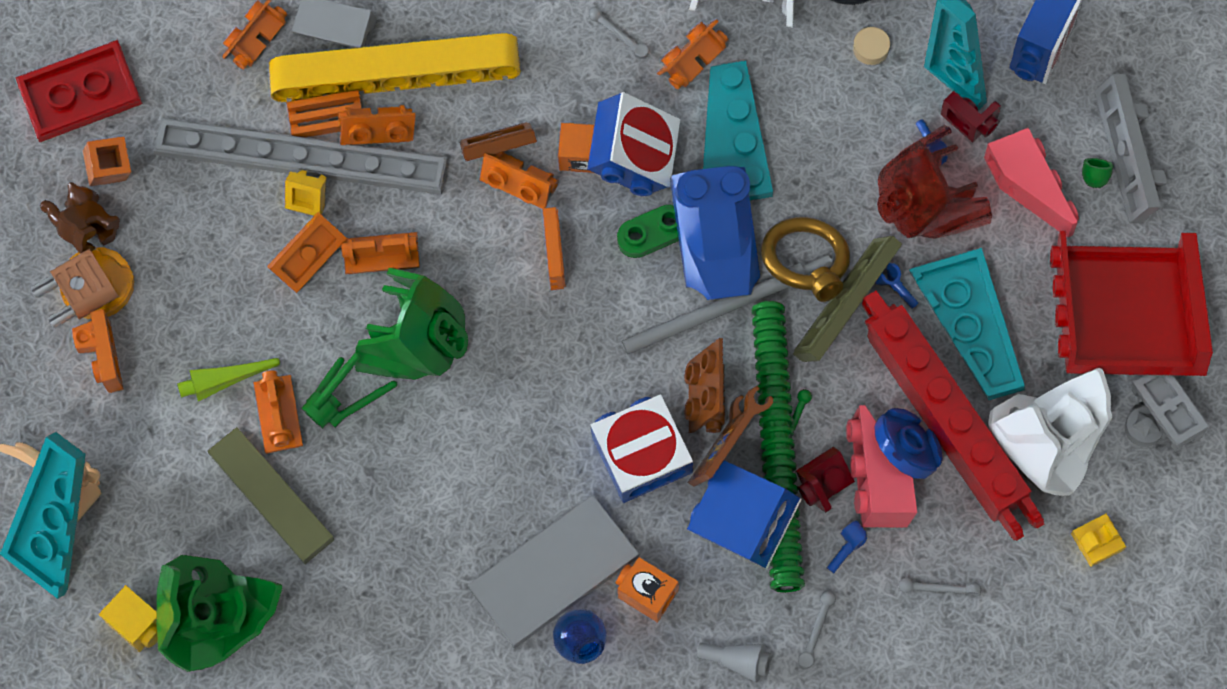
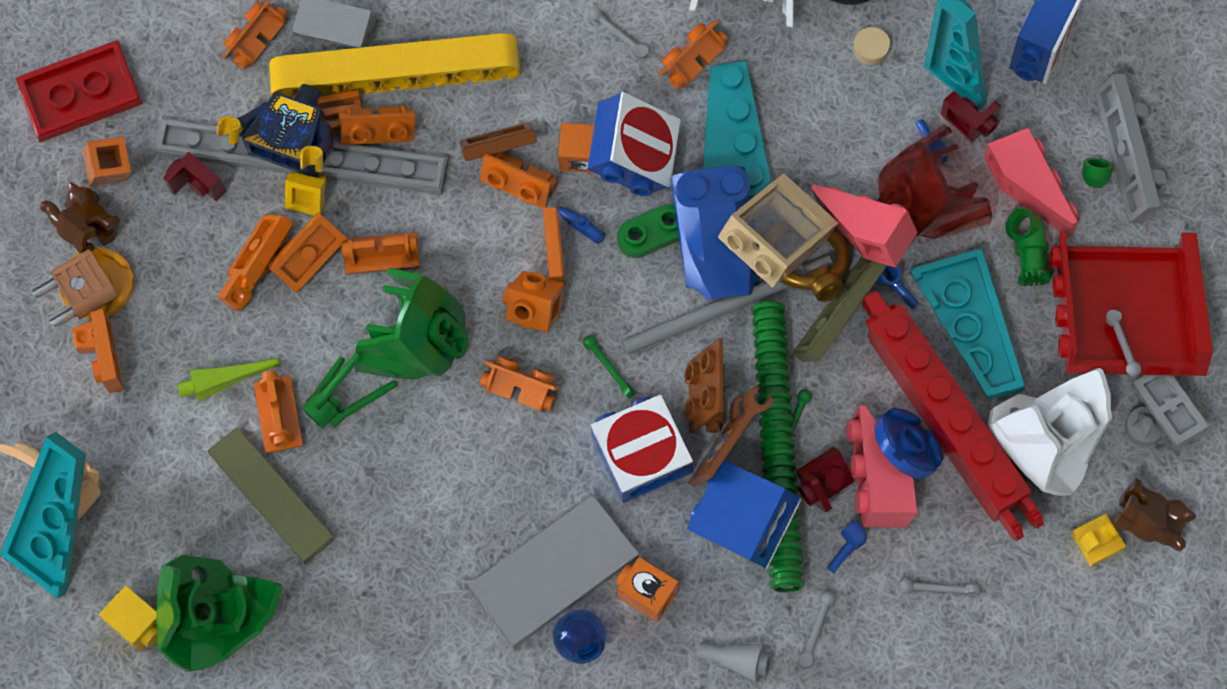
(197, 176): none -> dark red bracket
(253, 260): none -> orange hinge
(284, 131): none -> torso
(533, 301): none -> orange brick
(534, 386): none -> orange hinge
(582, 224): none -> blue helmet
(590, 343): none -> green hinge
(775, 233): none -> tan window
(872, 227): none -> coral slope
(1029, 247): none -> green connector
(1113, 319): none -> light grey hinge
(1152, 516): none -> reddish brown animal

